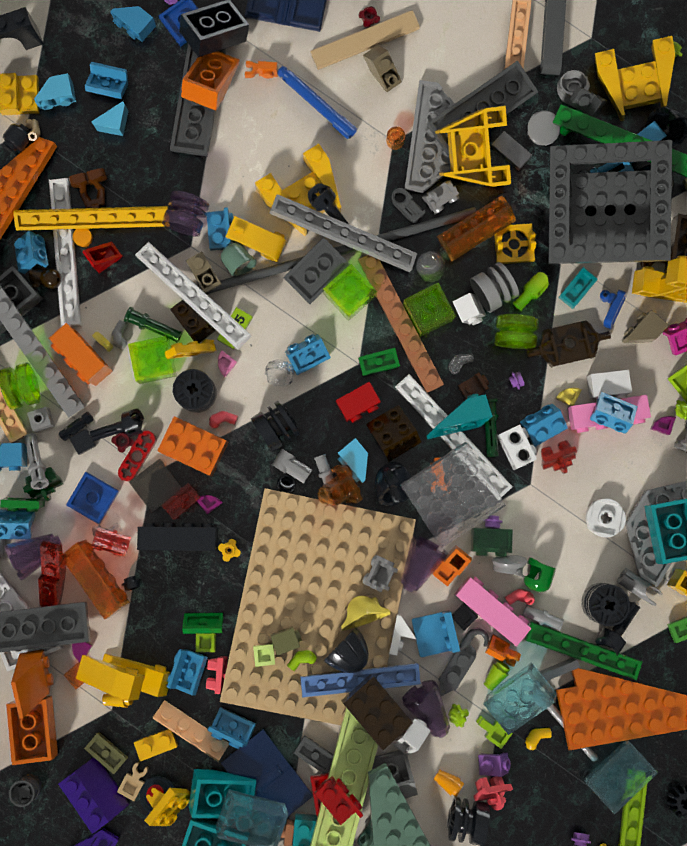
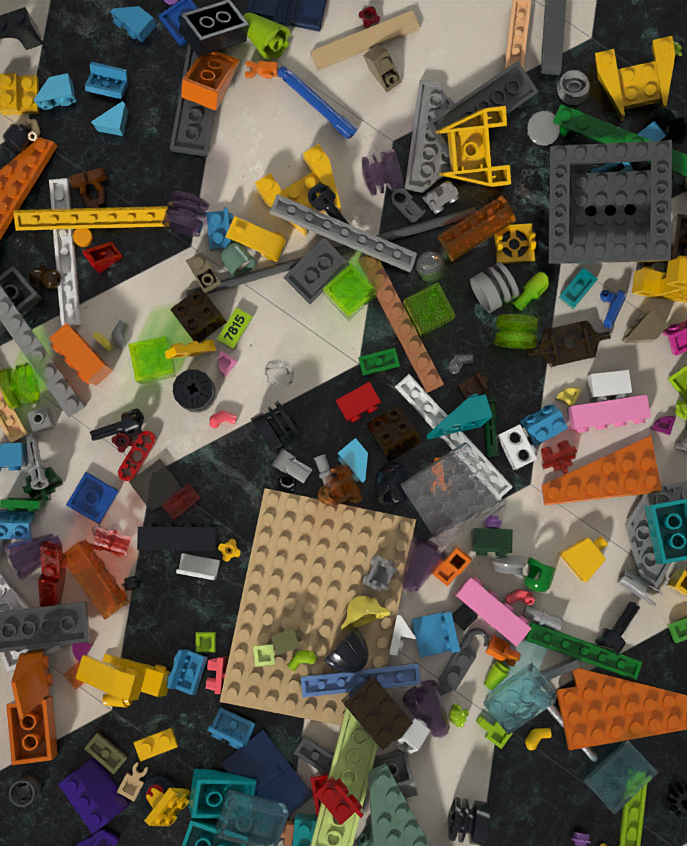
(30, 251): dark azure bracket -> none
(76, 426): black axle -> none
(82, 442): black tile -> none
(144, 321): dark green pin -> none
(190, 730): light nougat plate -> none
(193, 296): white tile -> none
(193, 446): orange brick -> none
(198, 566): none -> white panel
(202, 623): green plate -> none
(209, 503): magenta tile -> none
(267, 36): none -> lime cone
(307, 353): dark azure bracket -> none
(383, 172): none -> clear purple wheel
(395, 133): clear orange wheel -> none
(449, 782): light orange cone -> none
(469, 309): white brick -> none
(492, 793): coral hips -> none
(494, 764): medium lavender bracket -> none
(511, 150): flat silver tile -> none
(516, 380): medium lavender plate -> none
(584, 557): none -> yellow torso
(587, 102): dark grey slope -> none
(595, 599): black wheel -> none
(613, 510): white plate -> none
(614, 413): dark azure bracket -> none
(619, 474): none -> orange wing

